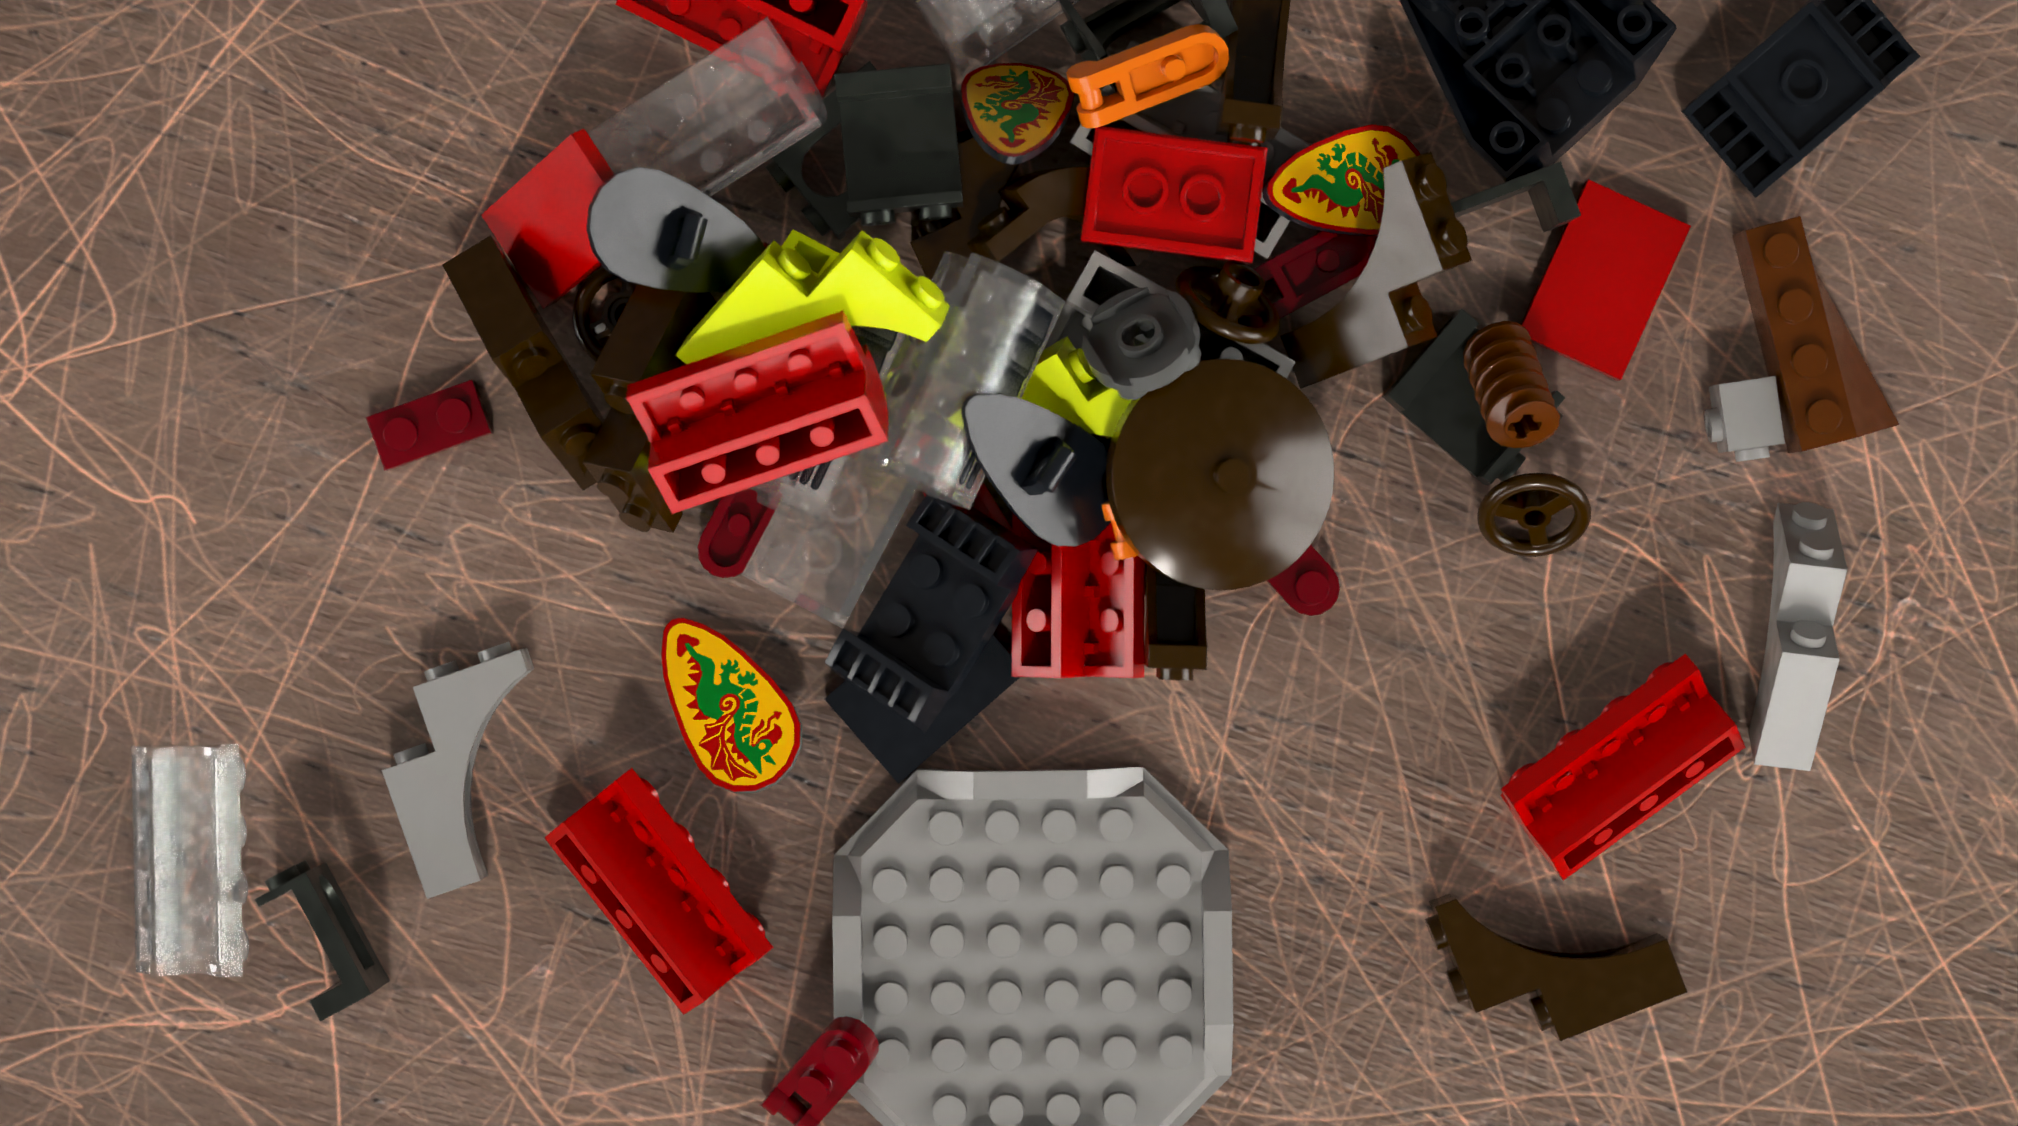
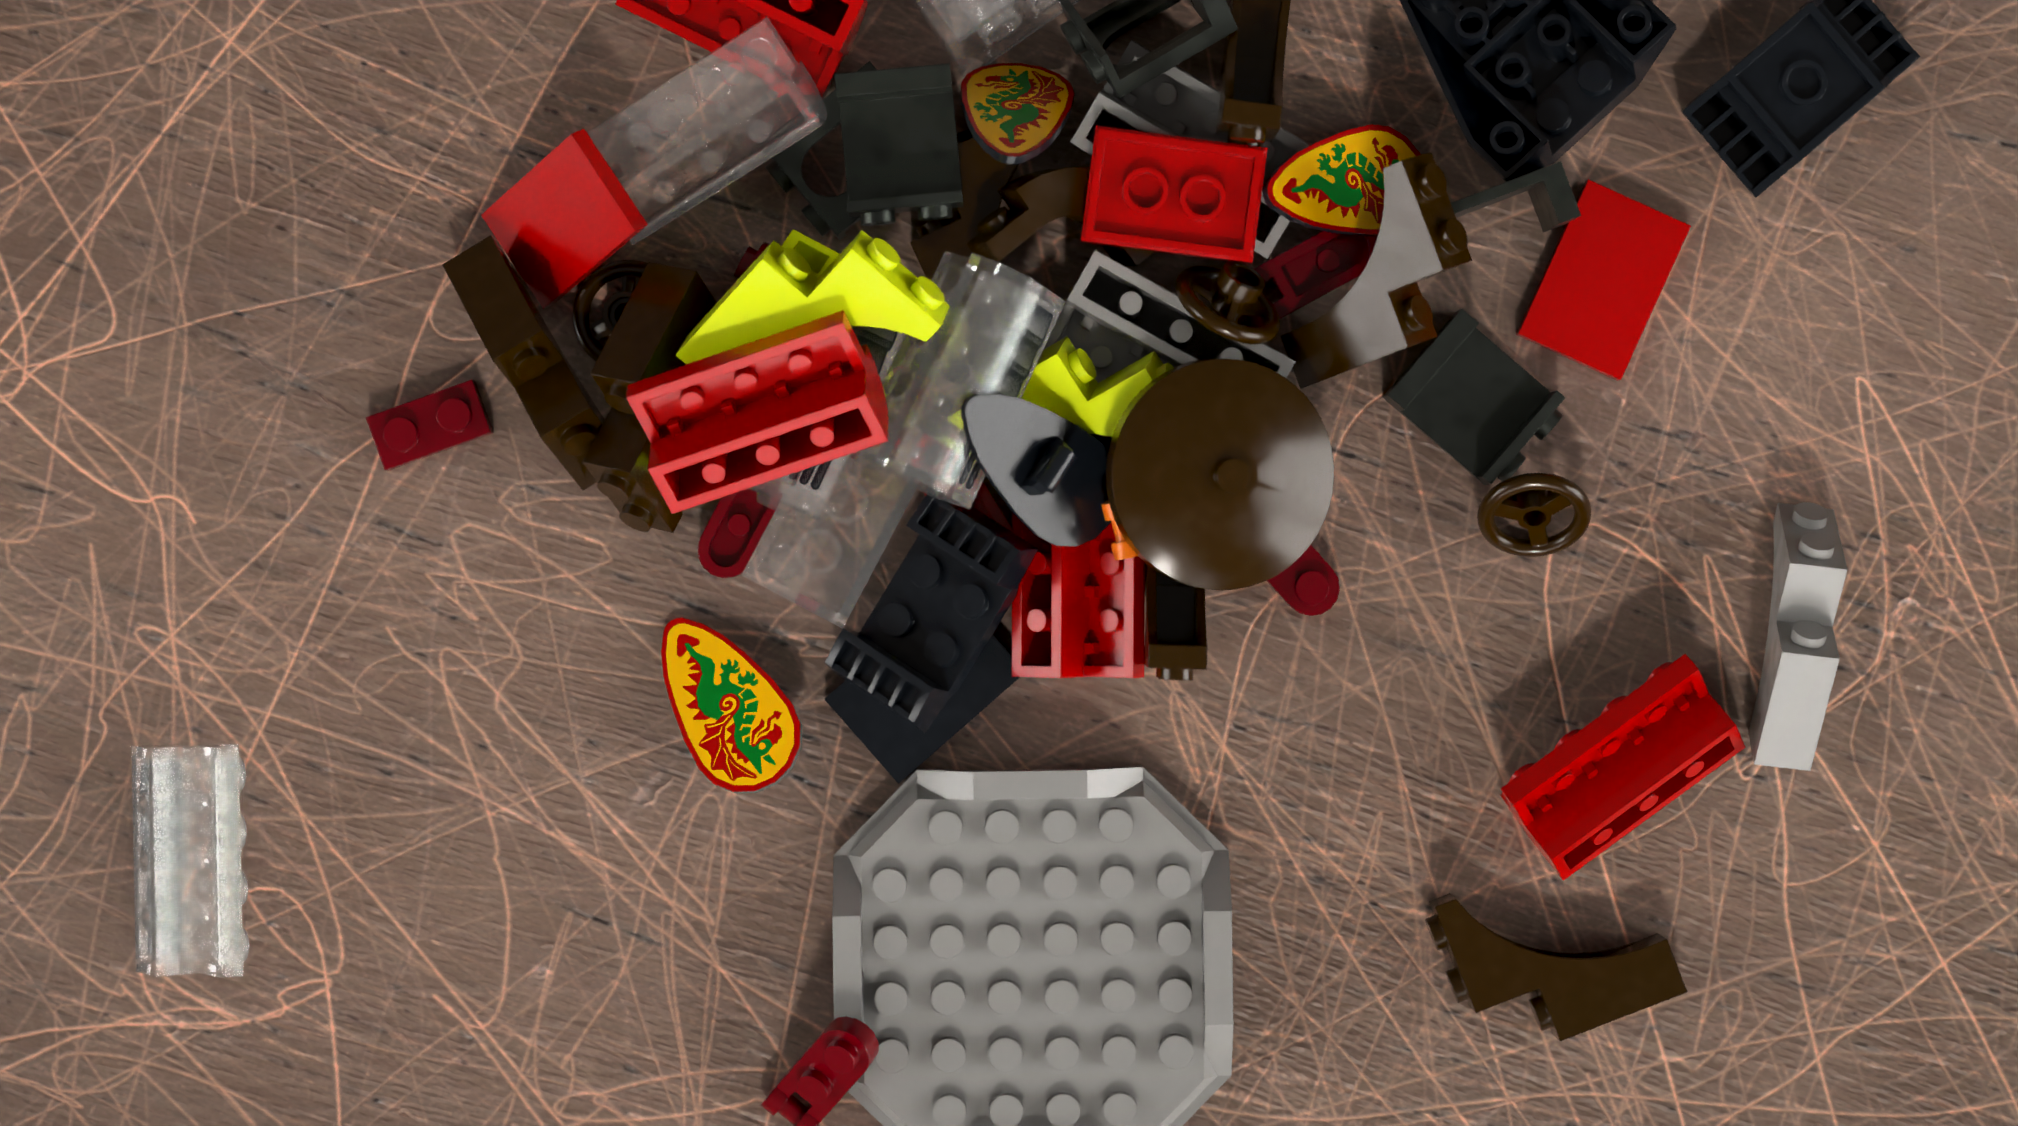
(337, 932): pearl dark grey panel -> none
(435, 787): light grey arch -> none
(659, 891): red brick -> none
(668, 234): shield -> none
(1148, 74): orange plate -> none
(1149, 366): dark grey plate -> none
(1510, 385): reddish brown piece -> none
(1745, 418): light grey brick -> none
(1818, 369): reddish brown wedge -> none

